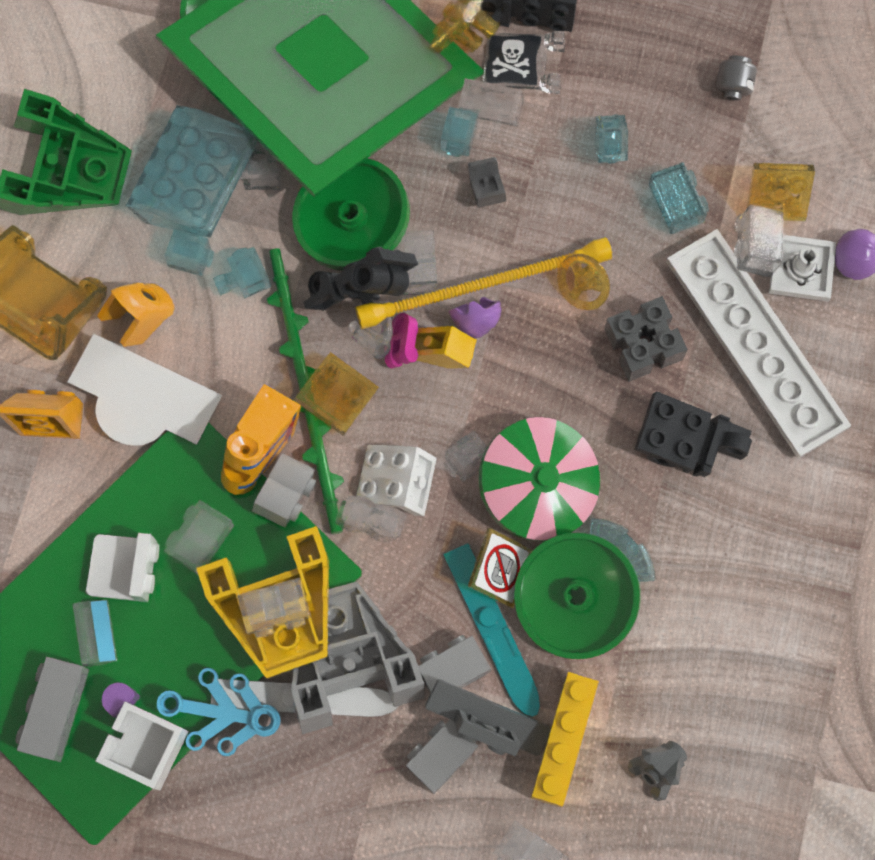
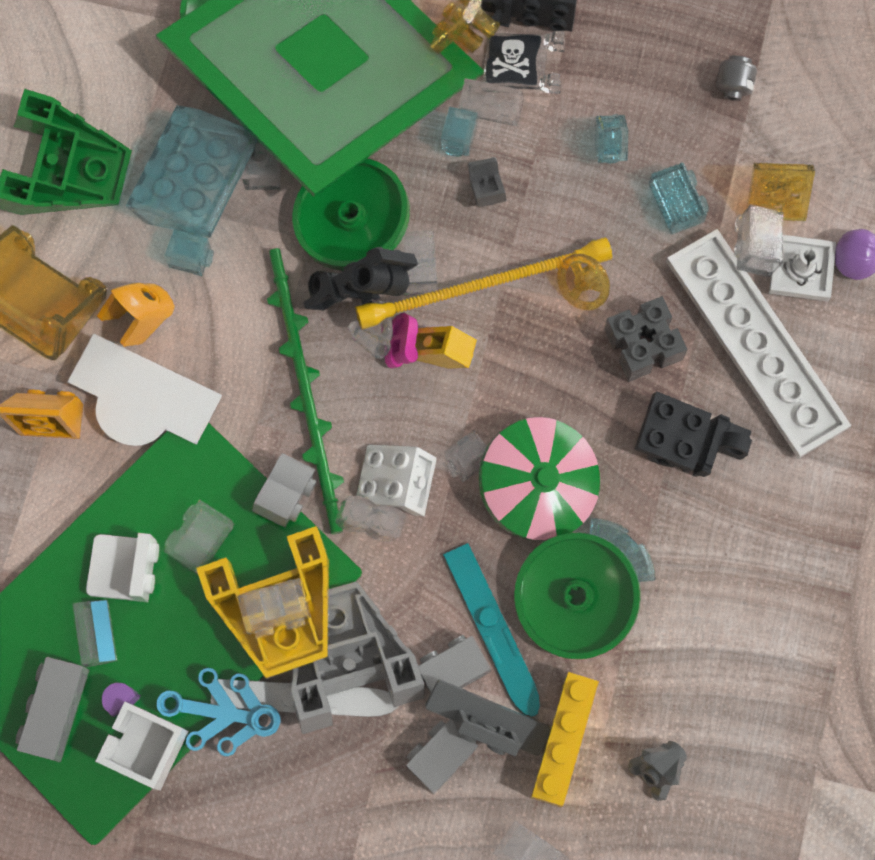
(246, 273): clear light blue brick -> none
(258, 439): light orange piece -> none
(336, 393): clear yellow plate -> none
(476, 319): medium lavender hair -> none
(498, 567): piece -> none

